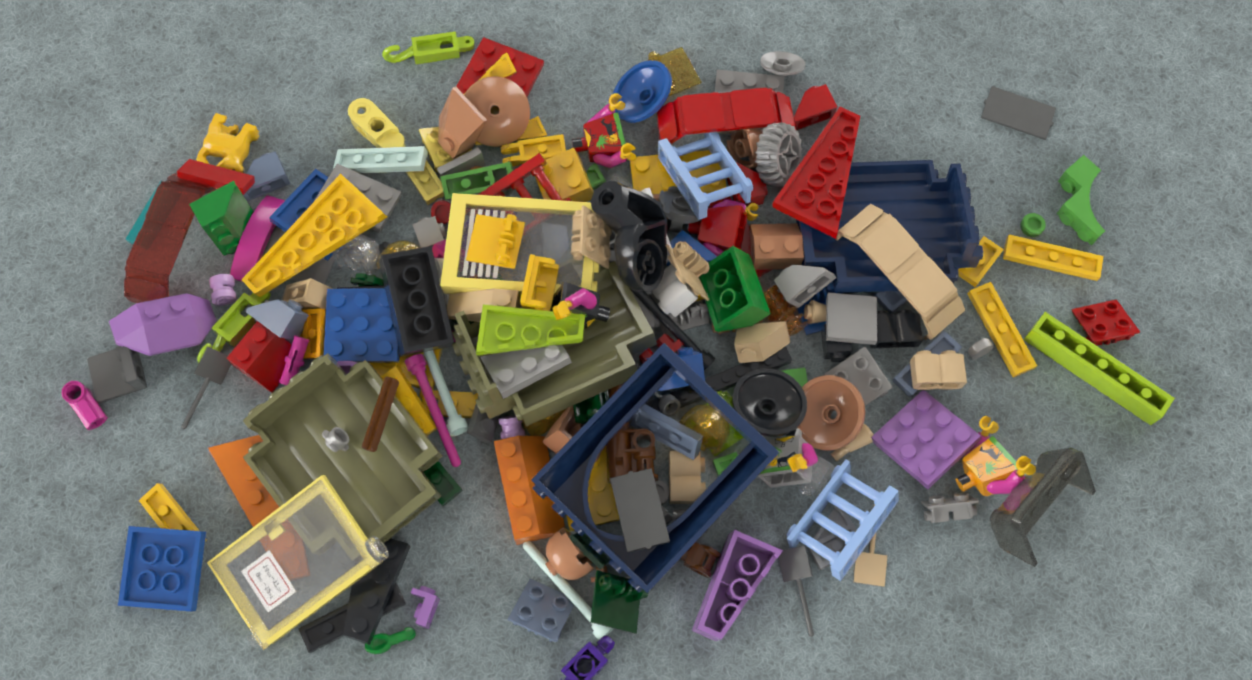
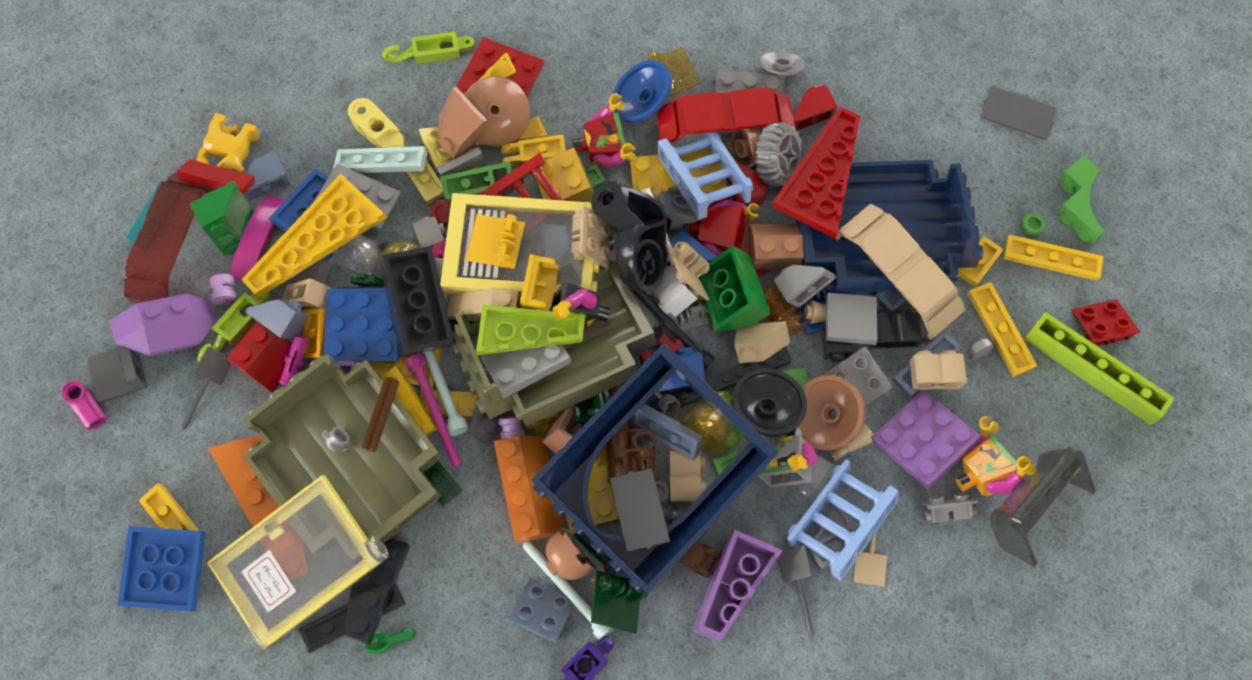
(425, 612): medium lavender bracket -> none

